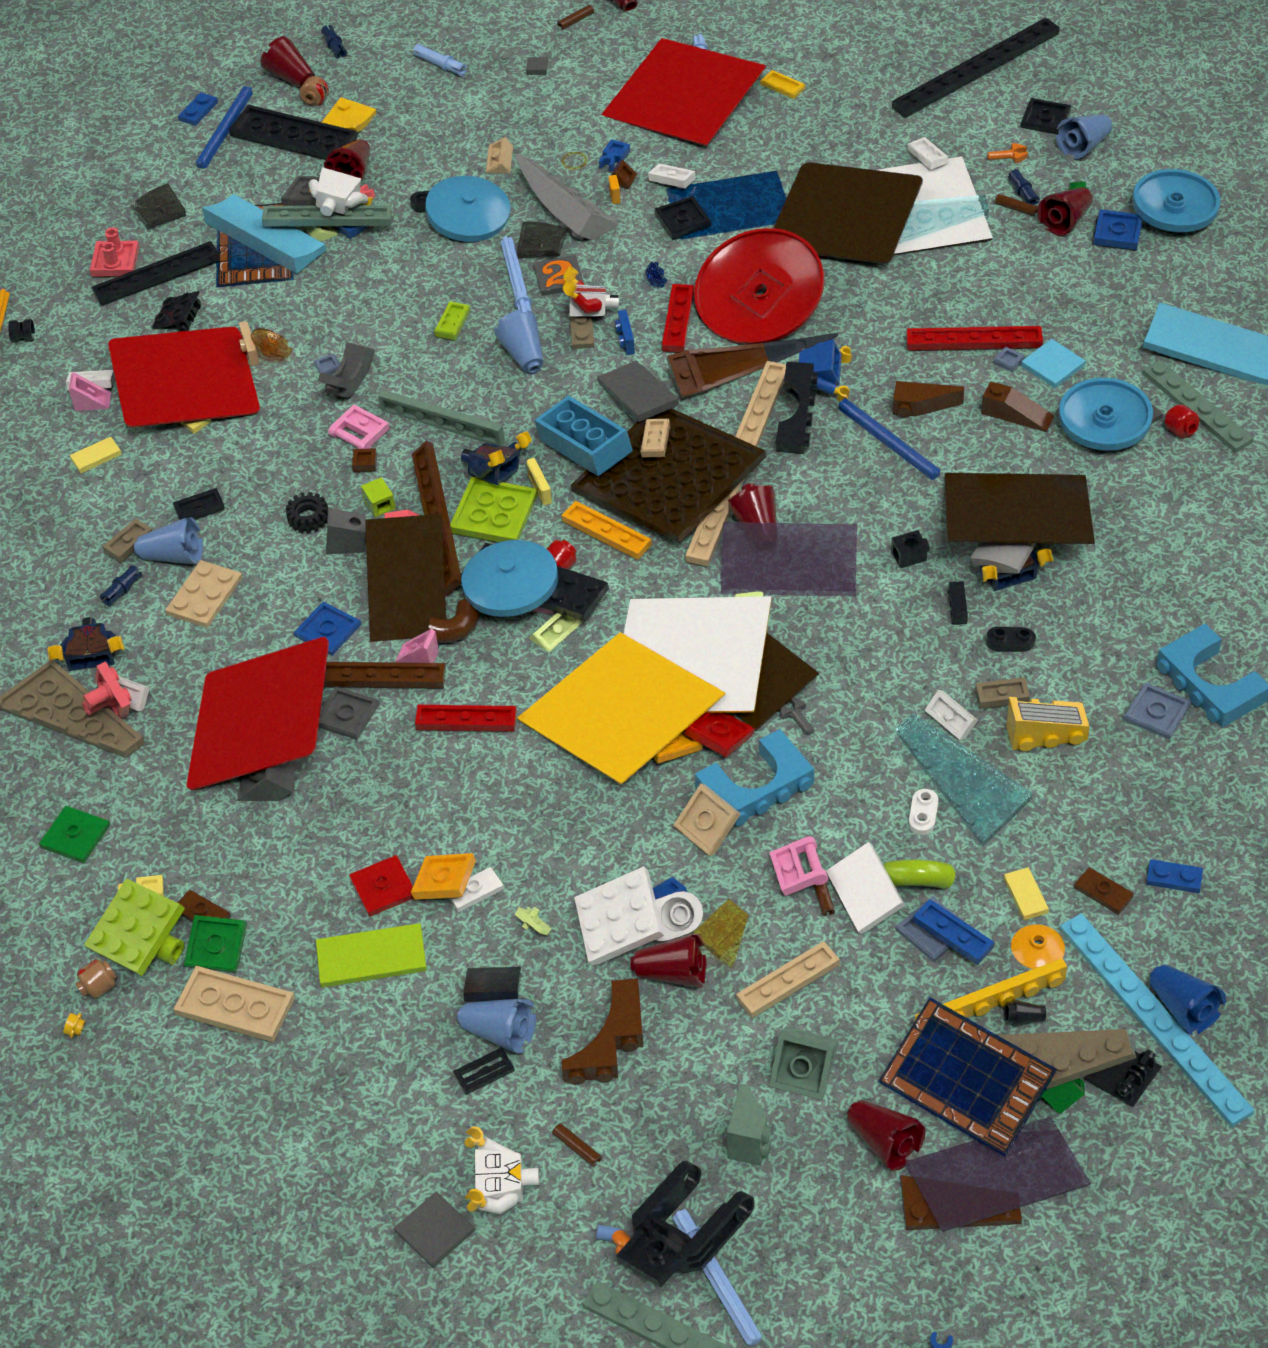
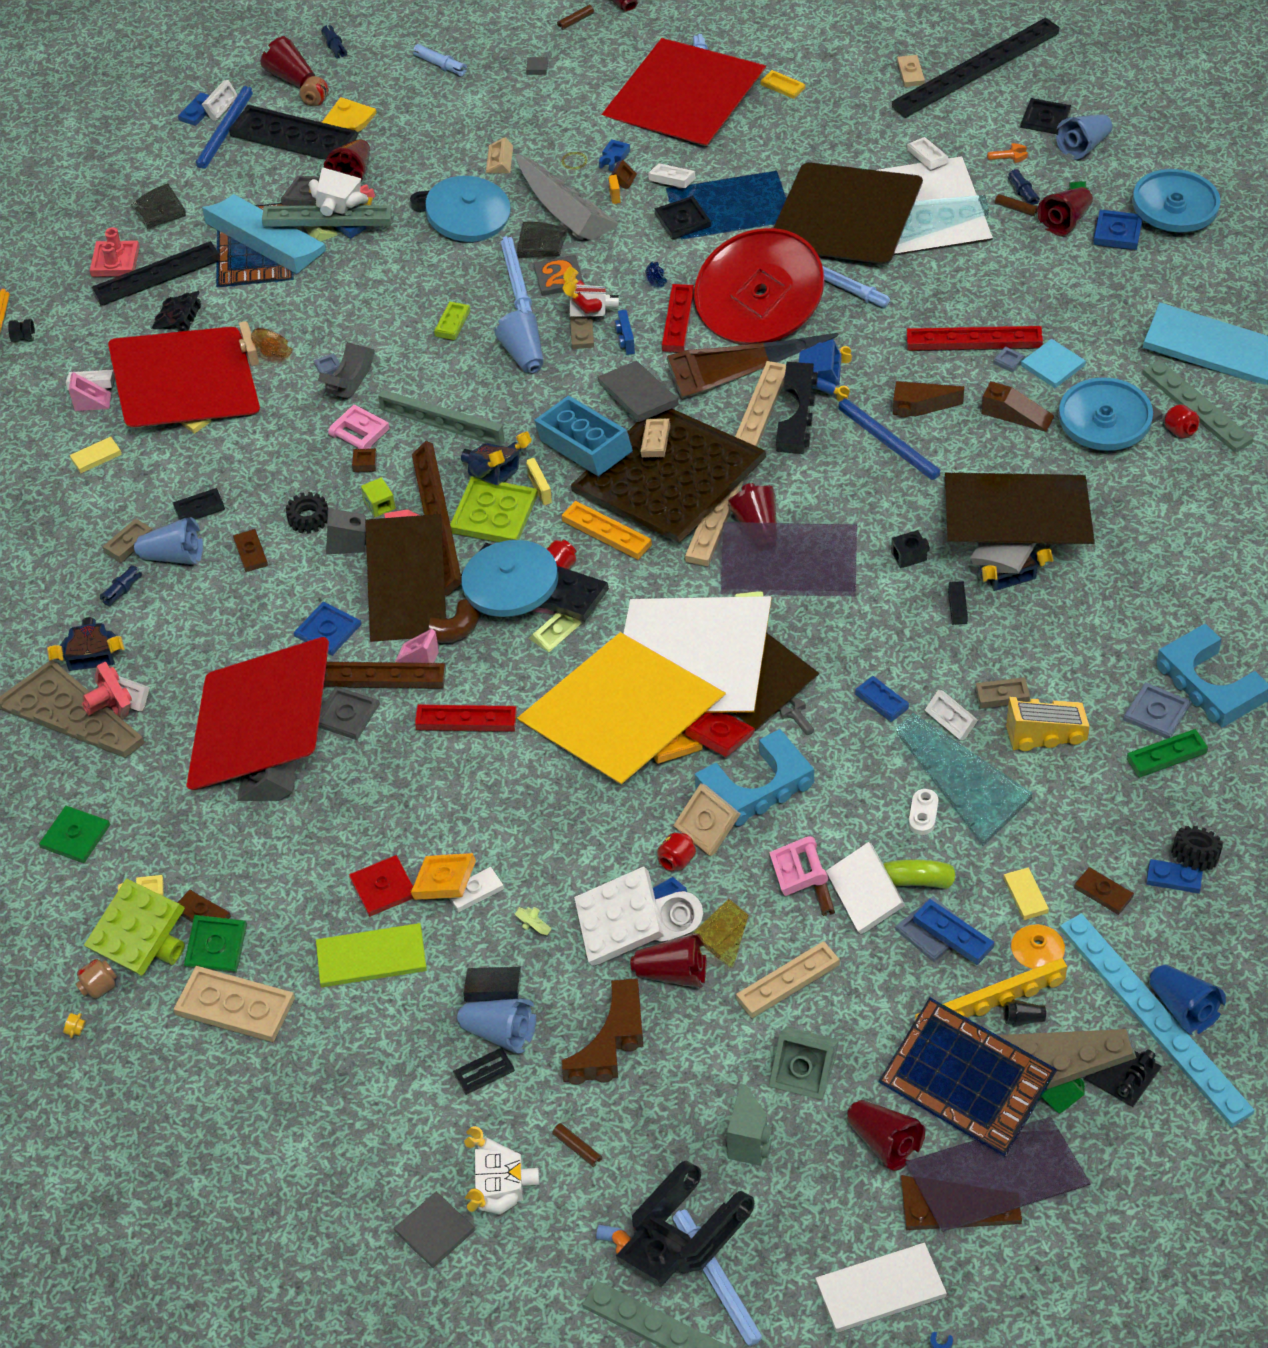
(203, 594): tan plate -> none
(220, 100): none -> white plate
(250, 550): none -> reddish brown plate
(676, 851): none -> red head
(867, 293): none -> light blue axle
(880, 1287): none -> white tile
(882, 698): none -> blue plate
(910, 70): none -> tan plate
(1010, 639): black plate -> none
(1167, 753): none -> green plate
(1197, 848): none -> black tyre

